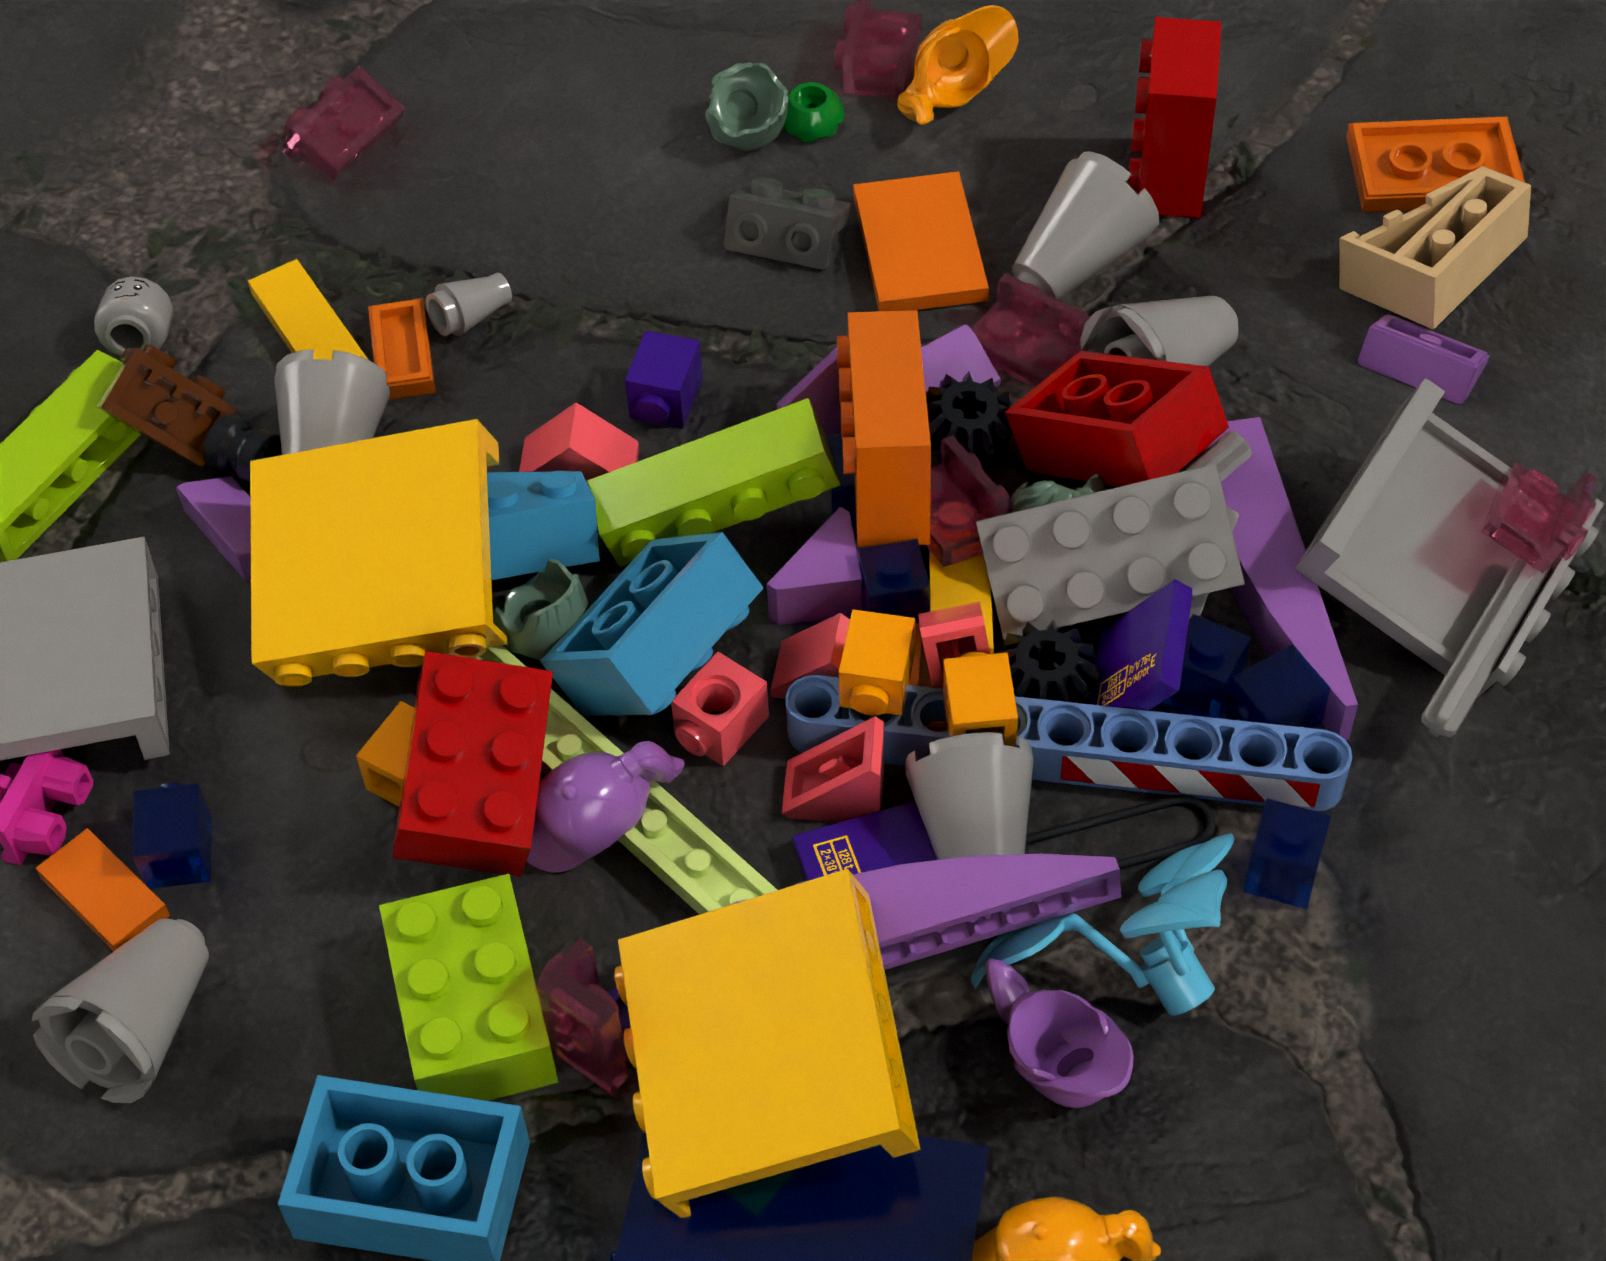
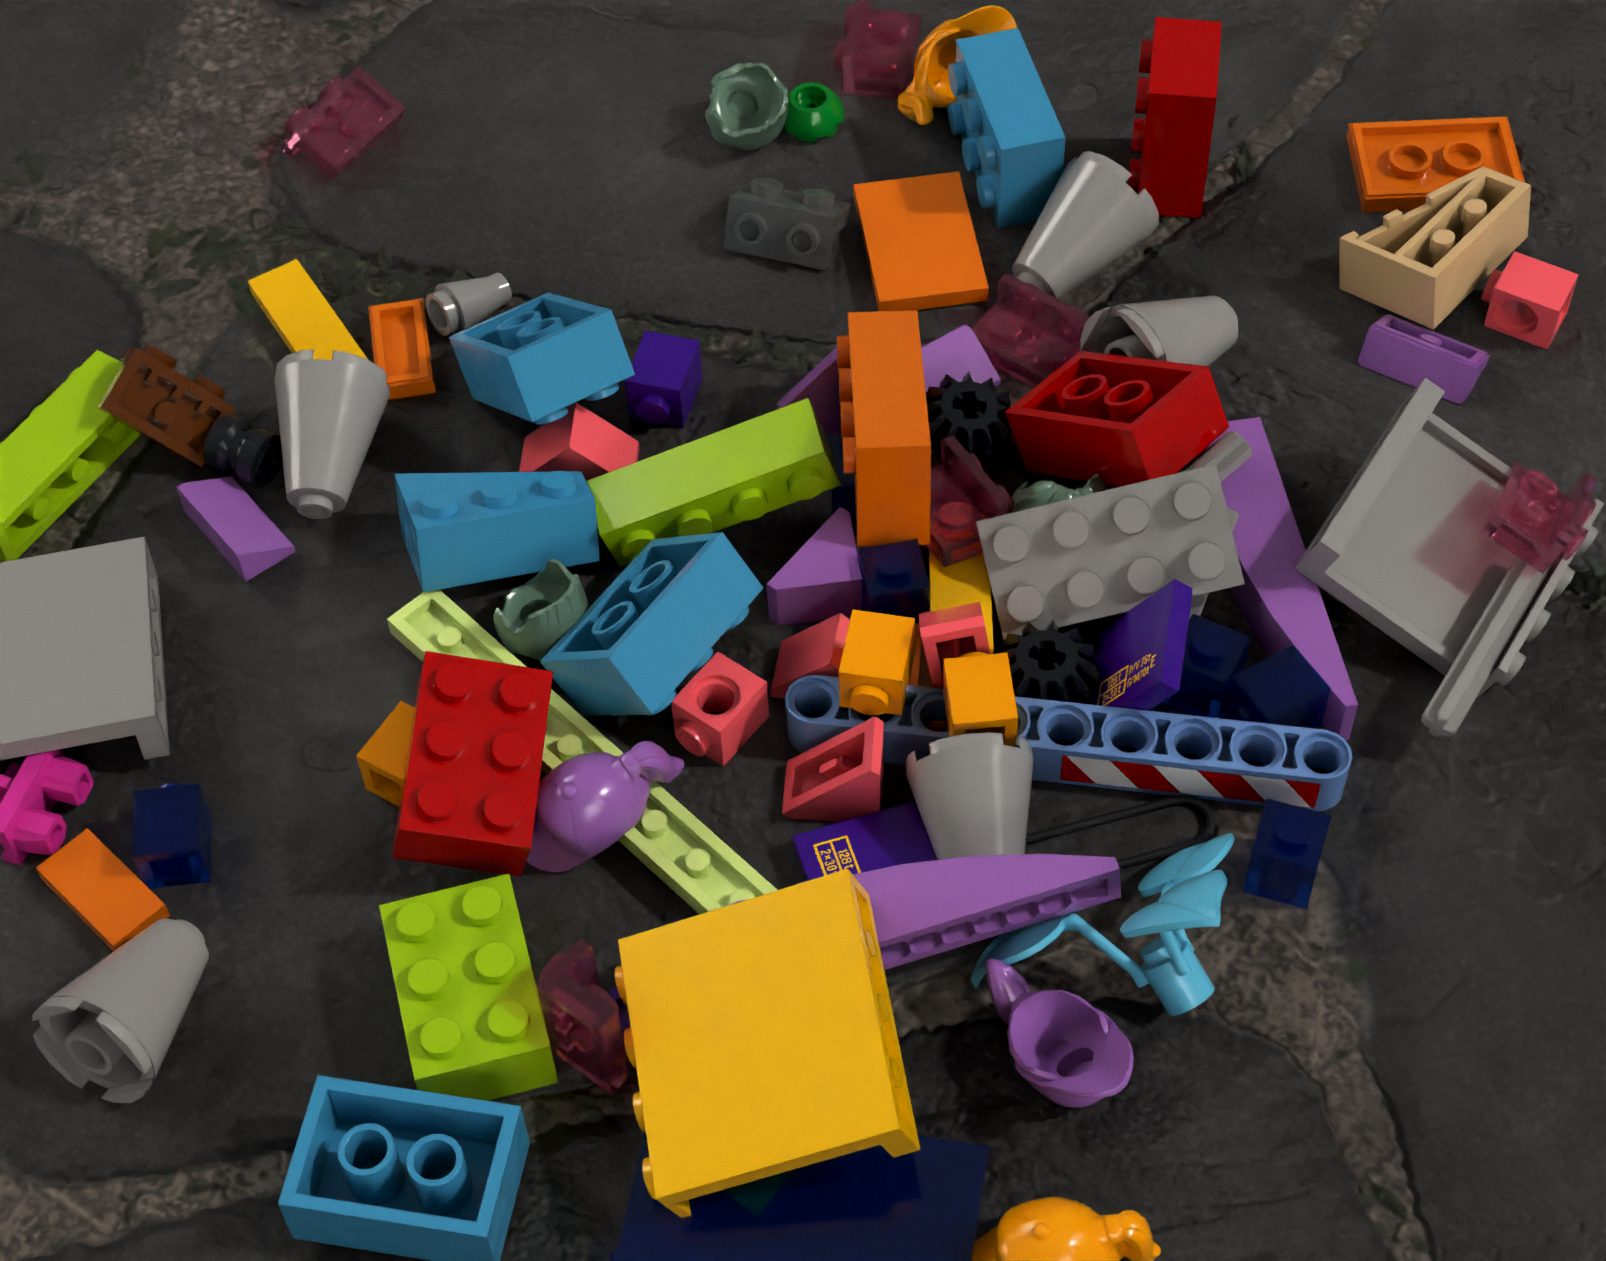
(133, 315): light grey head -> none
(372, 553): yellow panel -> none
(543, 357): none -> dark azure brick
(1005, 126): none -> dark azure brick
(1528, 299): none -> coral brick

